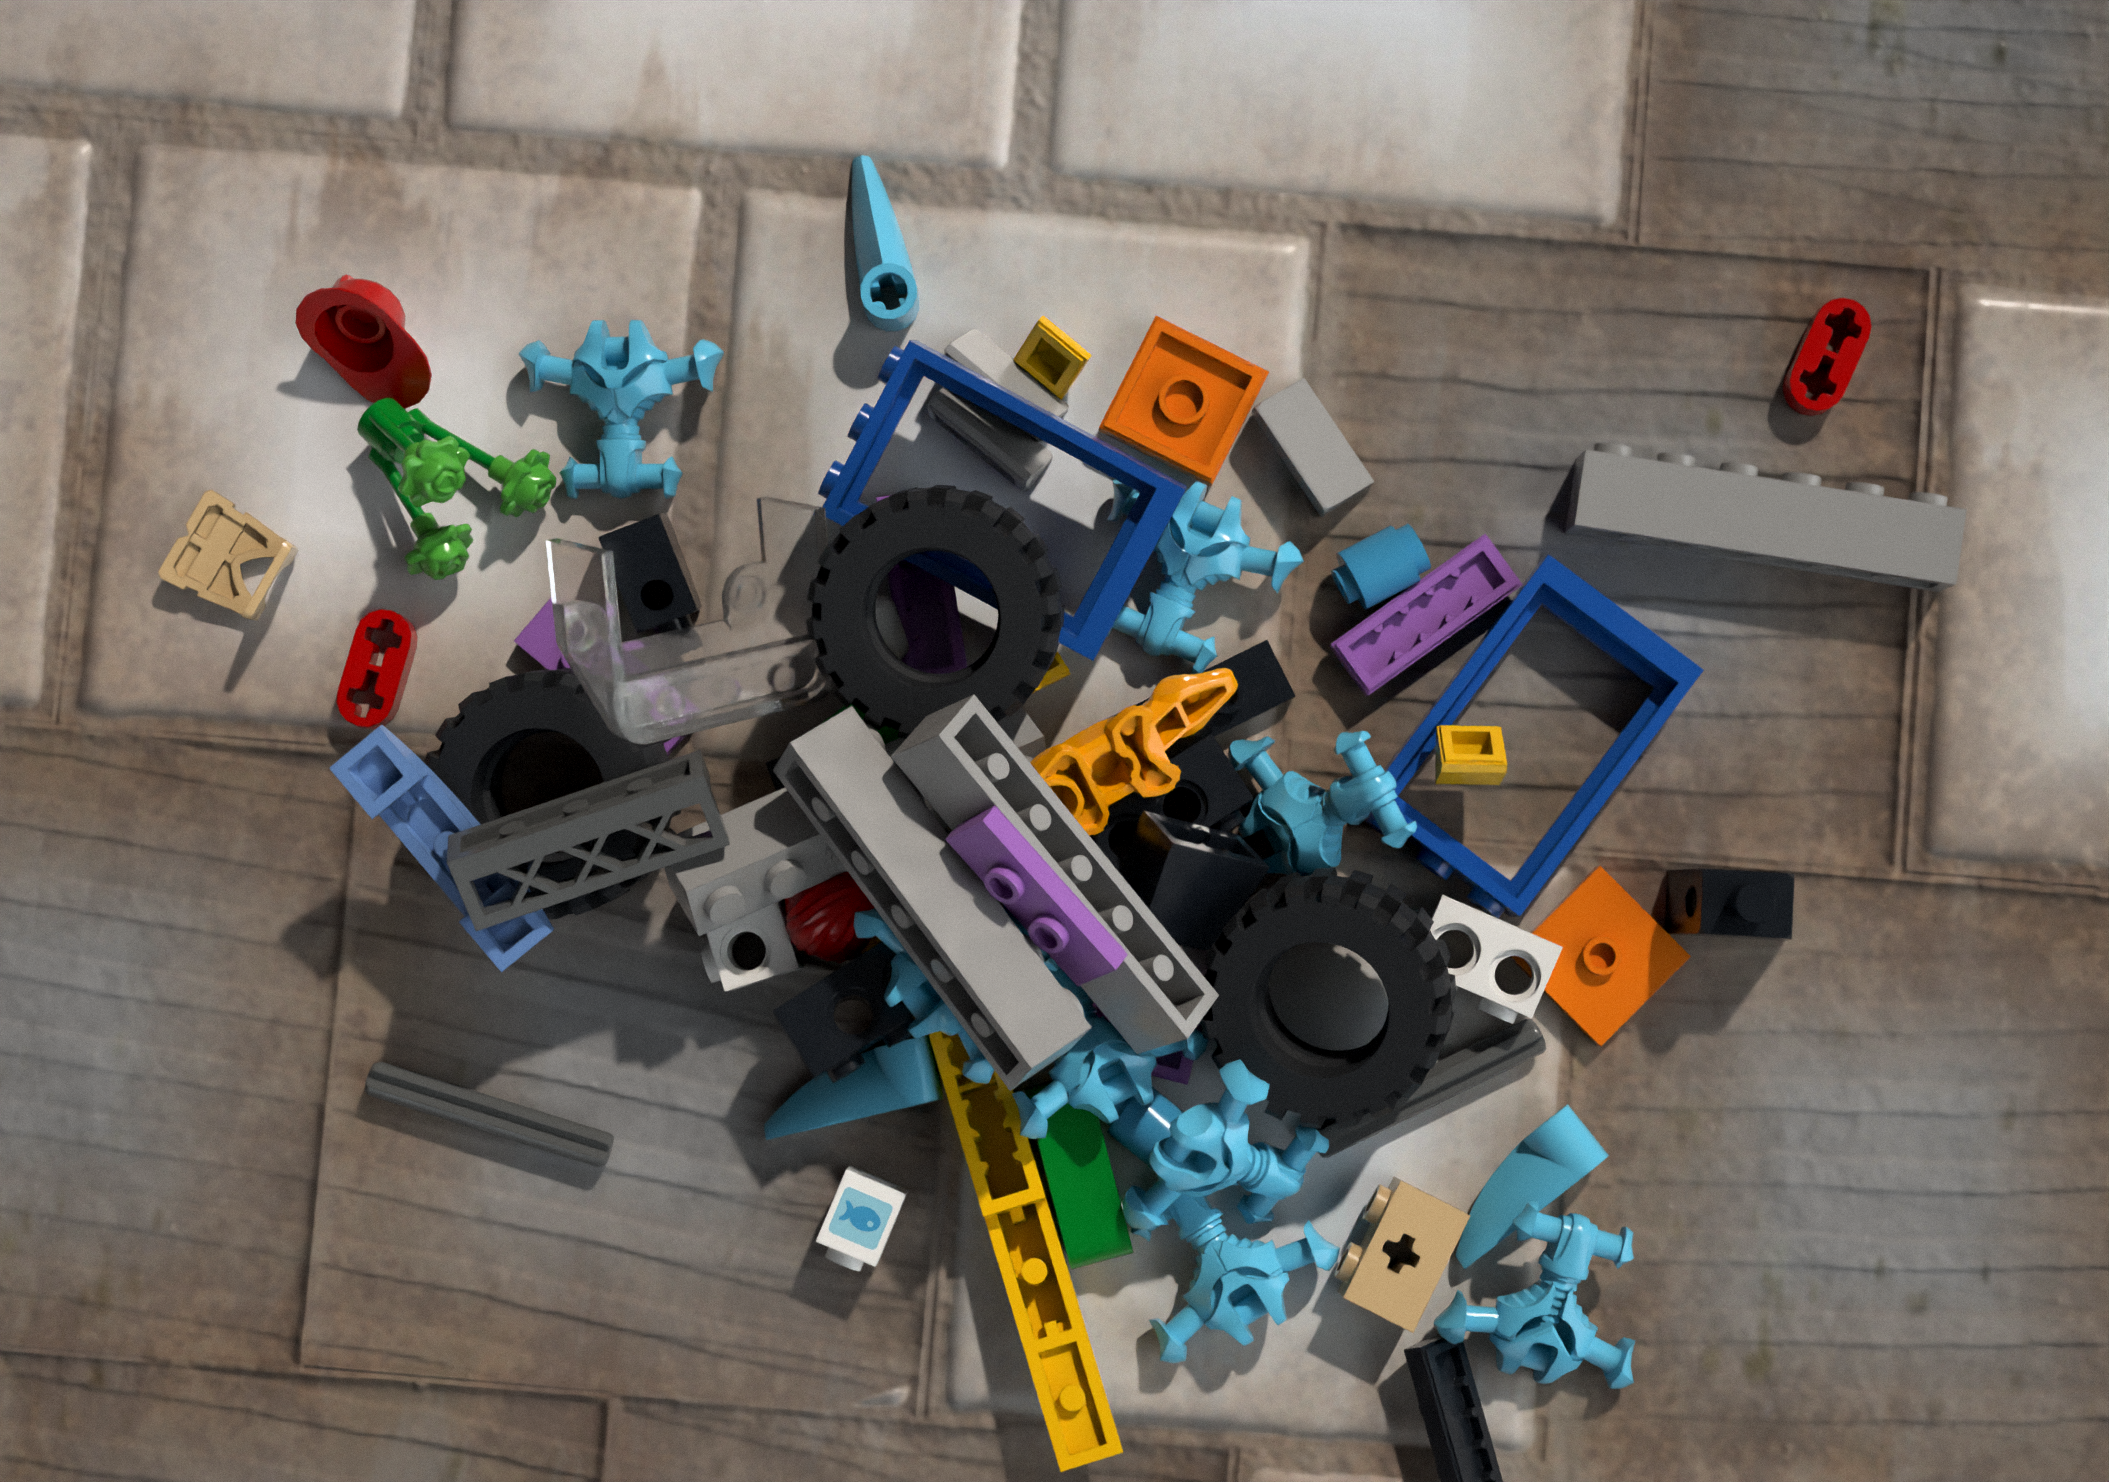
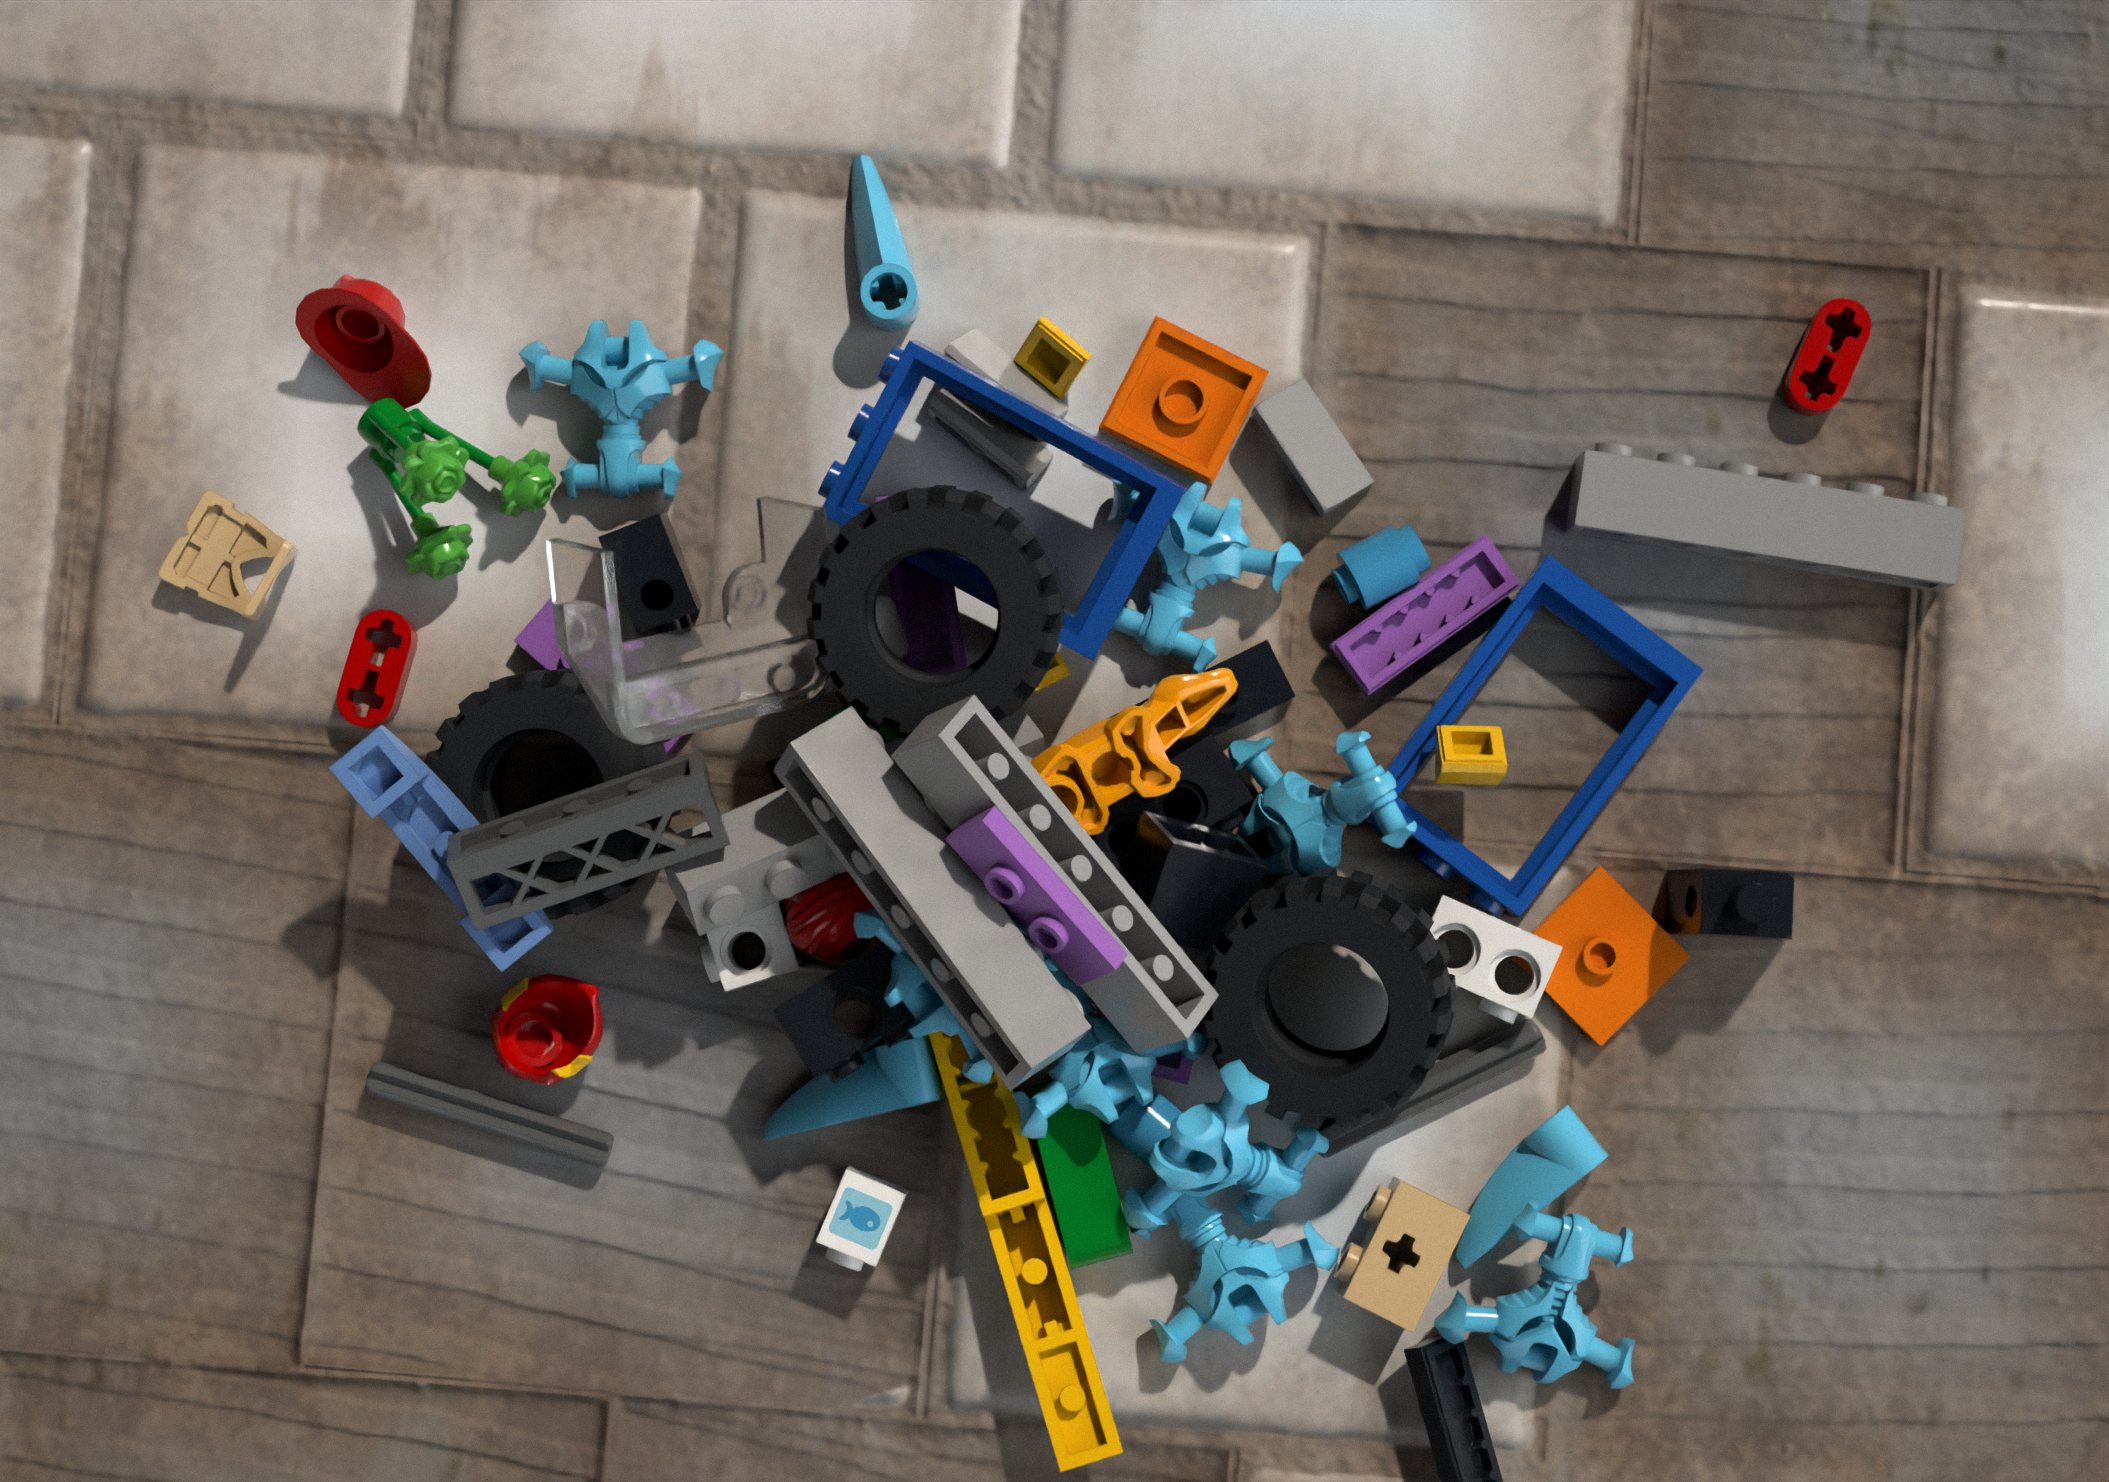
(547, 1028): none -> red hair

